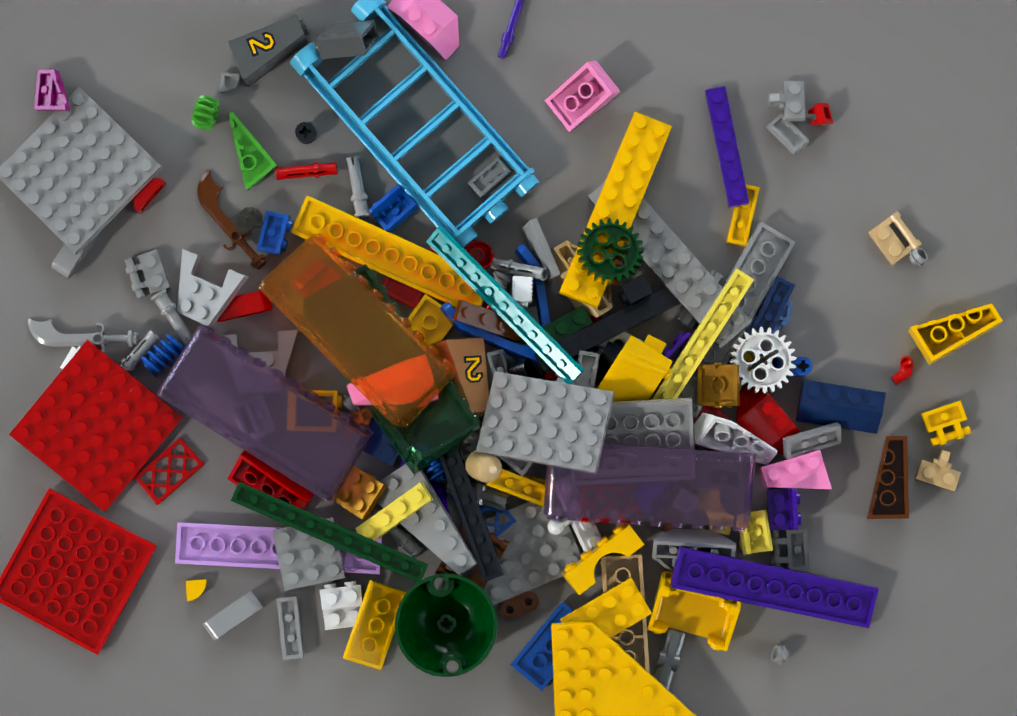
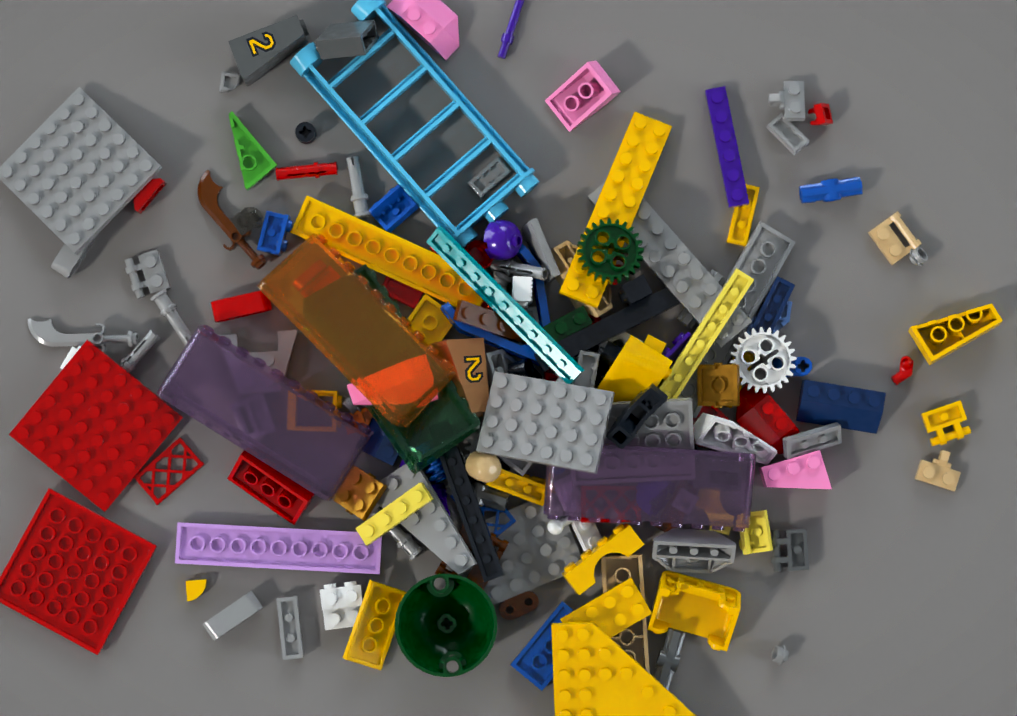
(50, 92): magenta wing -> none
(162, 354): blue piece -> none
(203, 299): light grey wing -> none
(205, 112): bright green gear -> none
(306, 559): light grey plate -> none
(329, 532): dark green plate -> none
(502, 240): none -> dark purple cylinder
(635, 415): none -> black arch
(774, 587): dark purple plate -> none
(783, 509): dark purple bracket -> none
(830, 190): none -> blue piece
(890, 490): reddish brown wedge -> none

